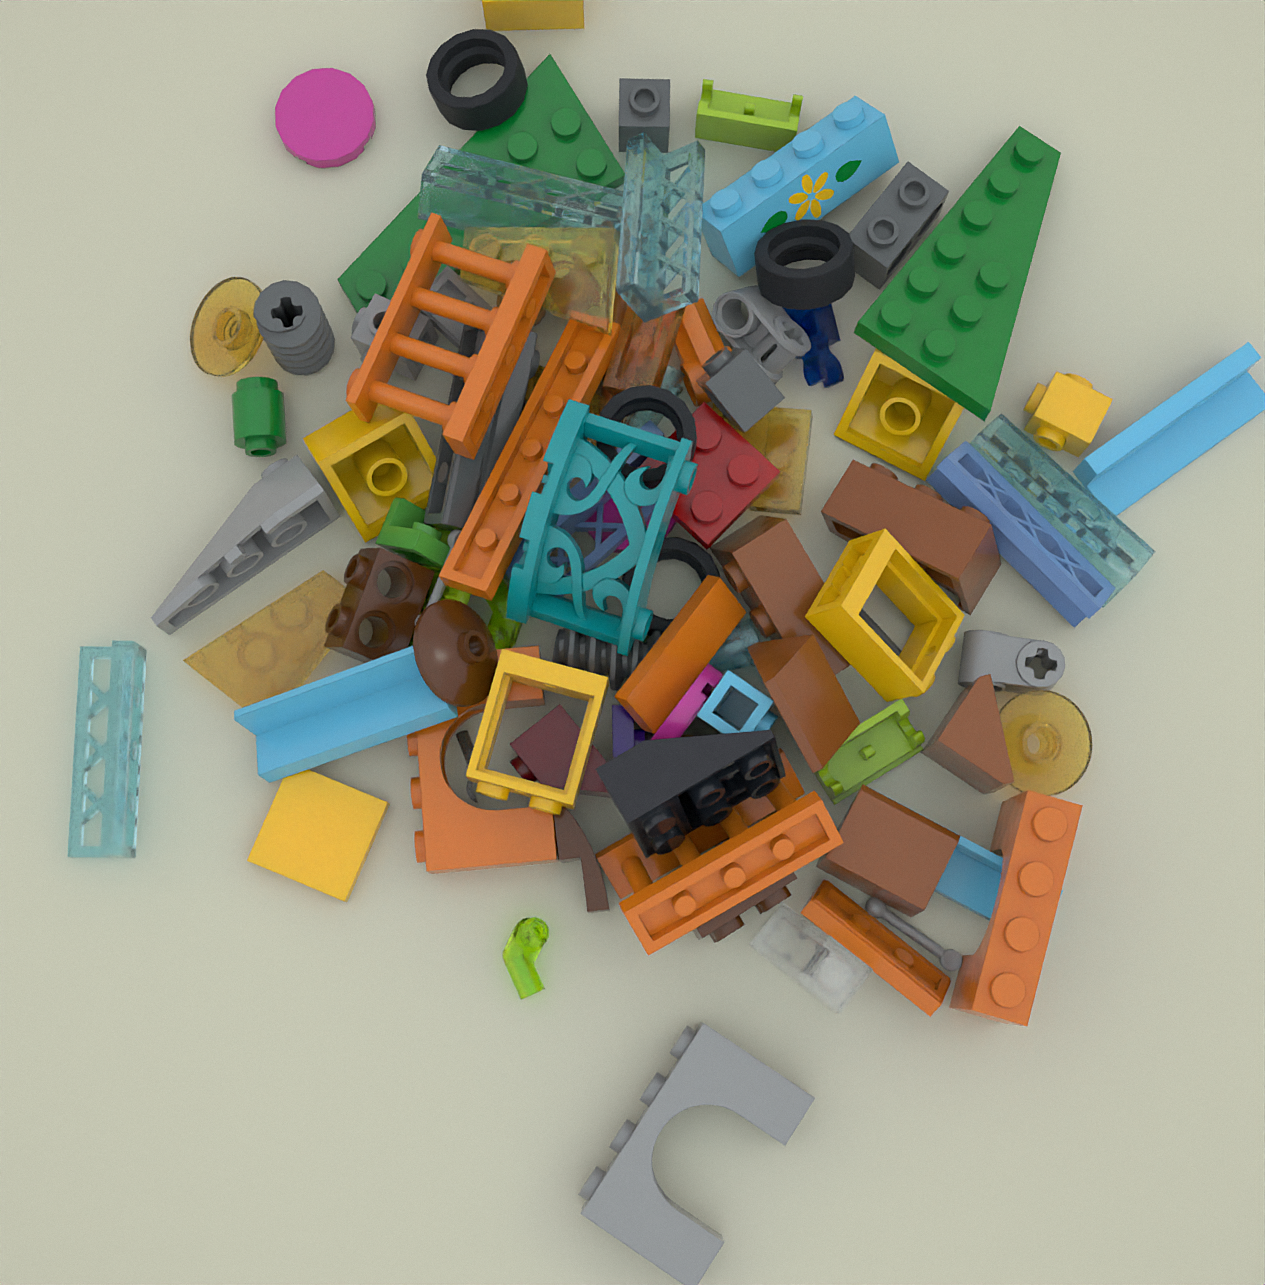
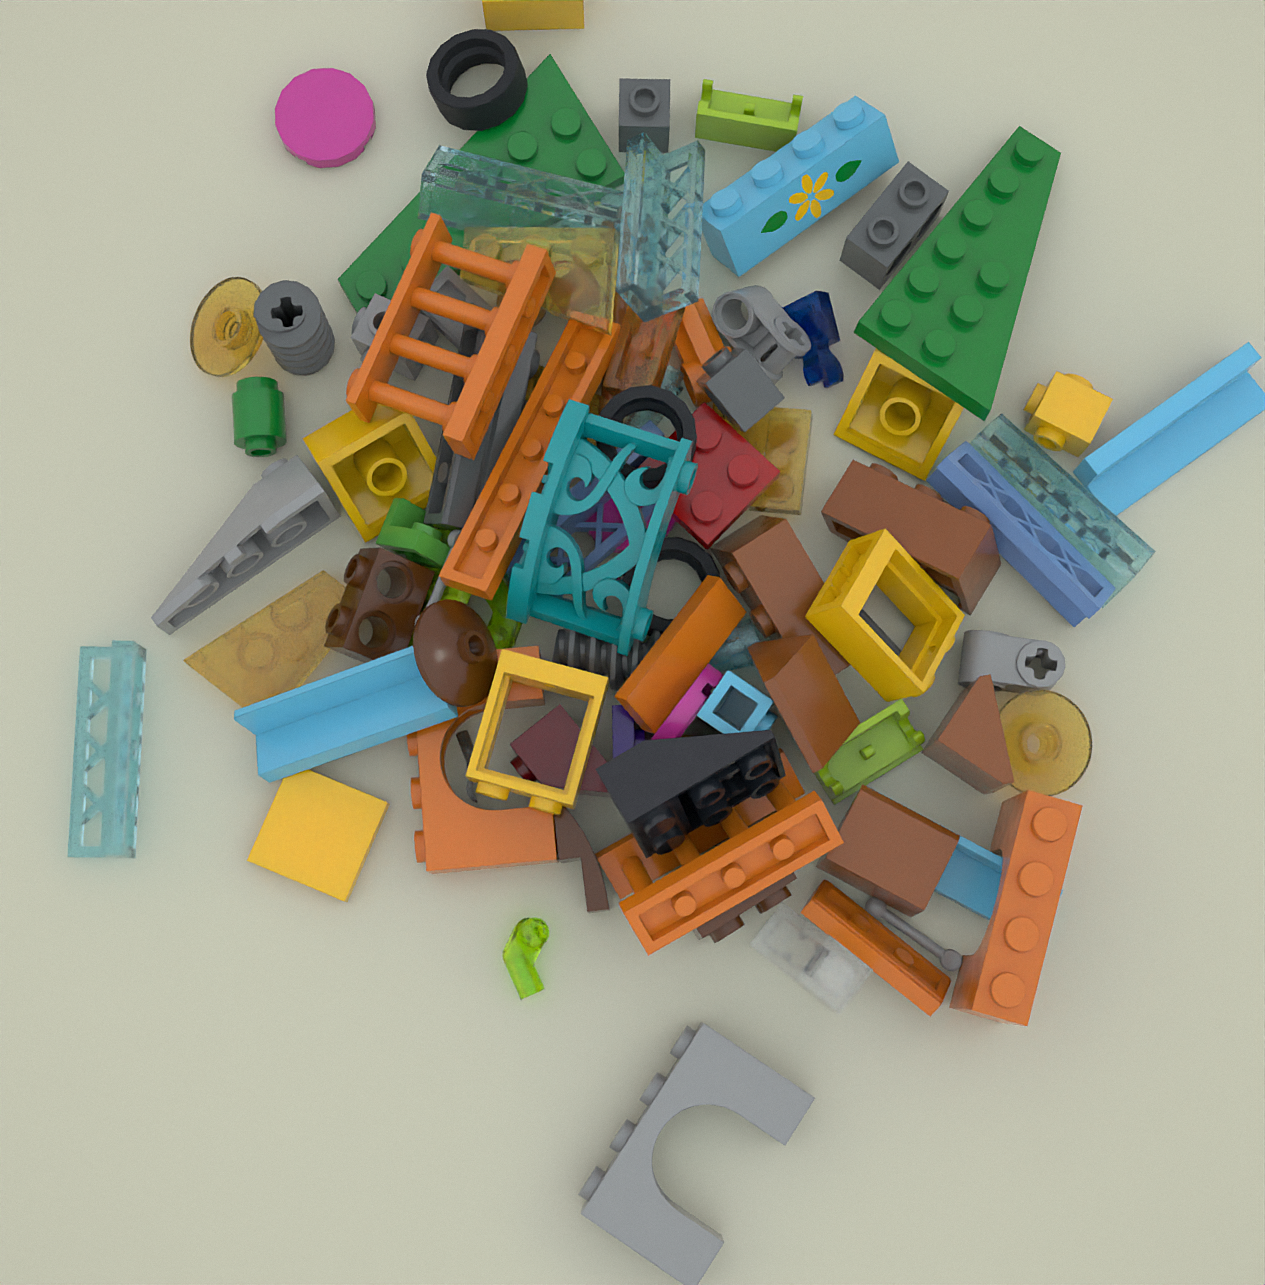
(810, 286): black tyre -> none

